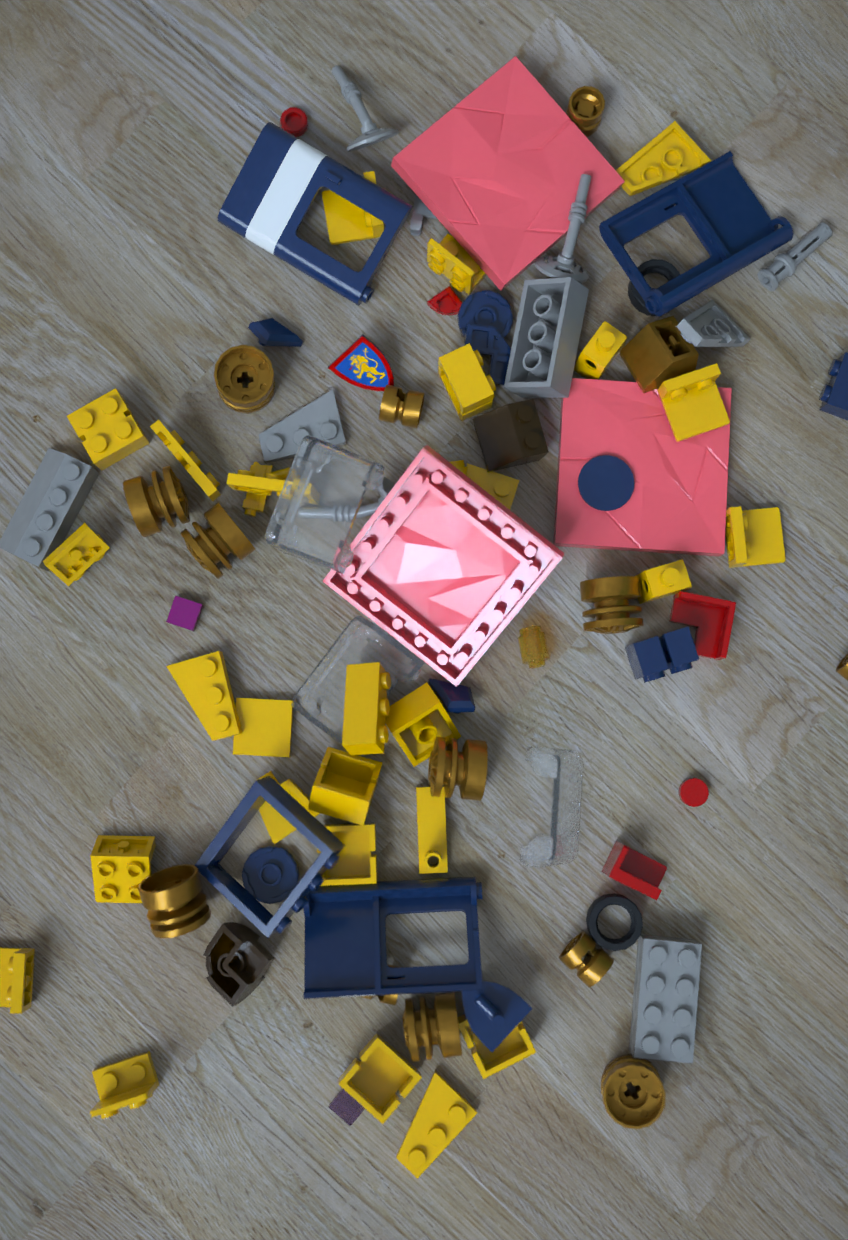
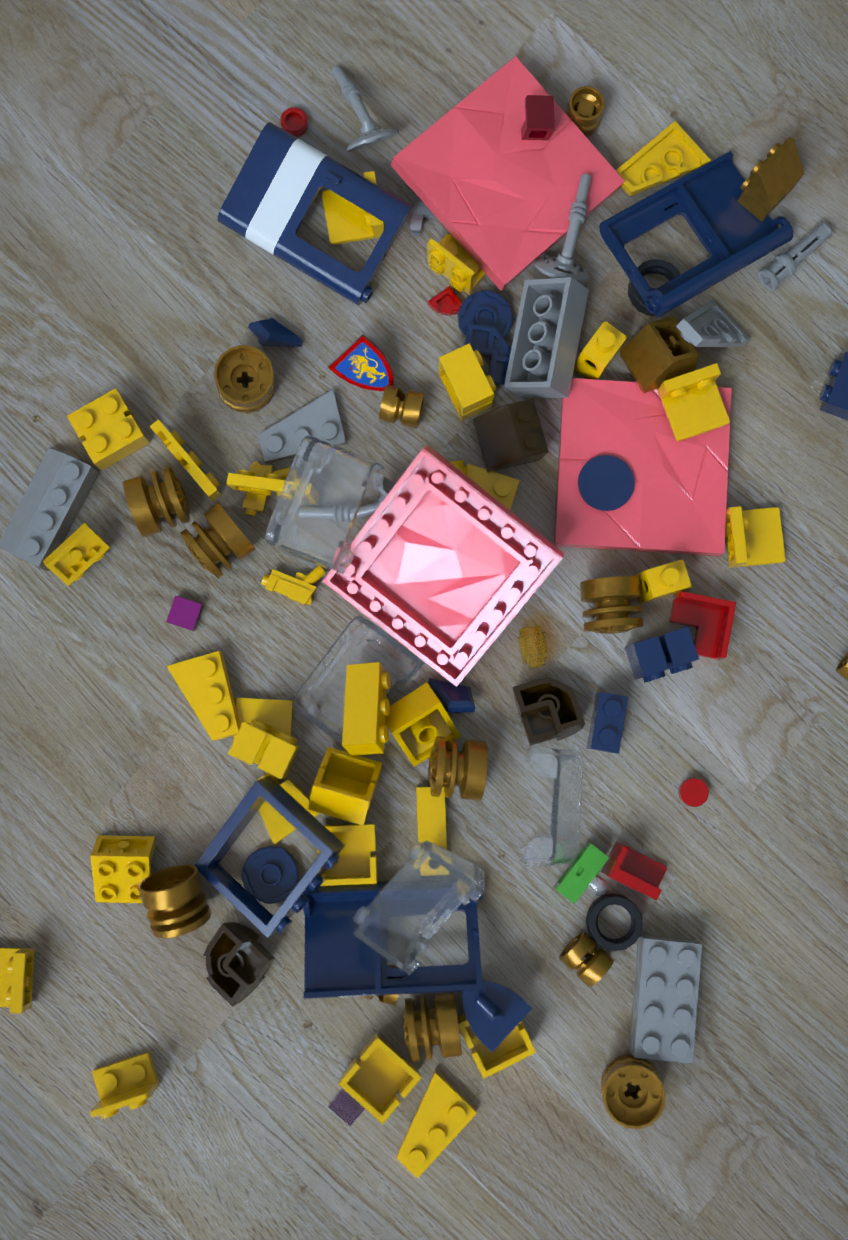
(270, 751): none -> yellow piece
(296, 589): none -> yellow piece
(417, 903): none -> clear windscreen
(539, 118): none -> dark red panel
(547, 710): none -> dark brown brick
(583, 874): none -> bright green piece
(607, 722): none -> dark blue brick
(772, 179): none -> pearl gold slope

